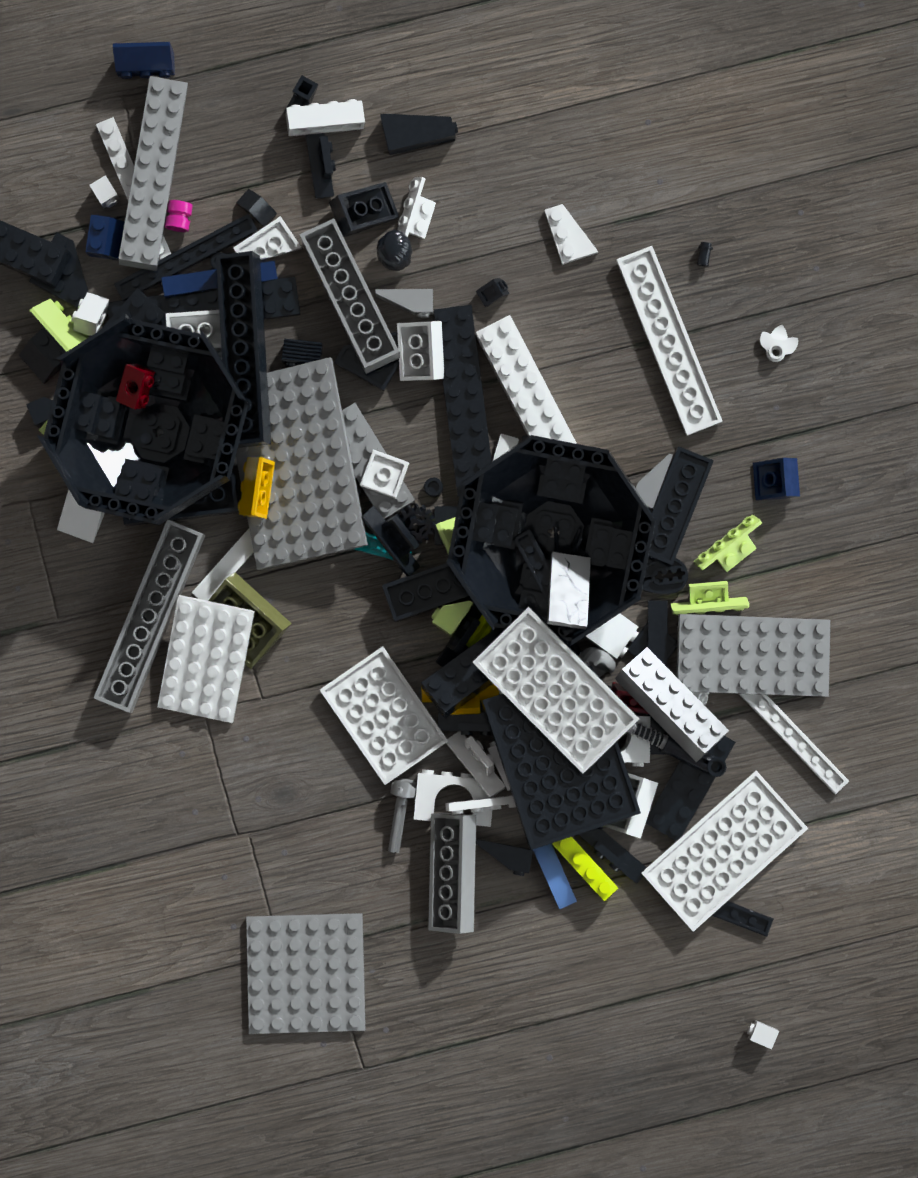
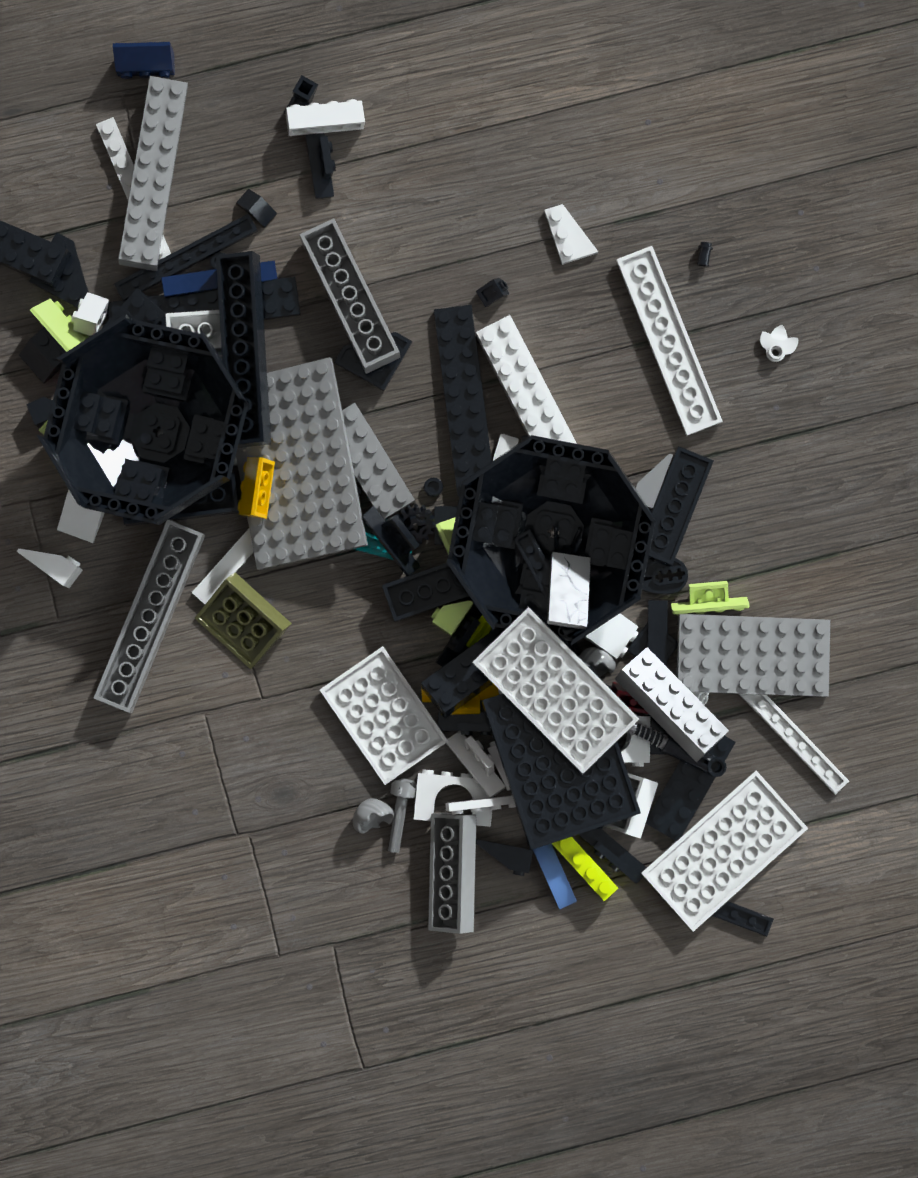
(58, 567): none -> white slope
(104, 192): white brick -> none
(104, 237): dark blue slope -> none
(135, 375): dark red brick -> none
(178, 216): dark pink wheel -> none
(205, 658): white plate -> none
(270, 241): white wing -> none
(300, 352): black brick -> none
(305, 973): light grey plate -> none
(363, 209): black slope -> none
(371, 814): none -> light grey piece
(384, 474): white tile -> none
(394, 250): black piece -> none
(414, 301): light grey slope -> none
(416, 131): black slope -> none
(416, 211): white bracket -> none
(420, 351): white slope -> none
(732, 547): yellowish green bracket -> none
(762, 1034): white brick -> none
(776, 479): dark blue slope -> none

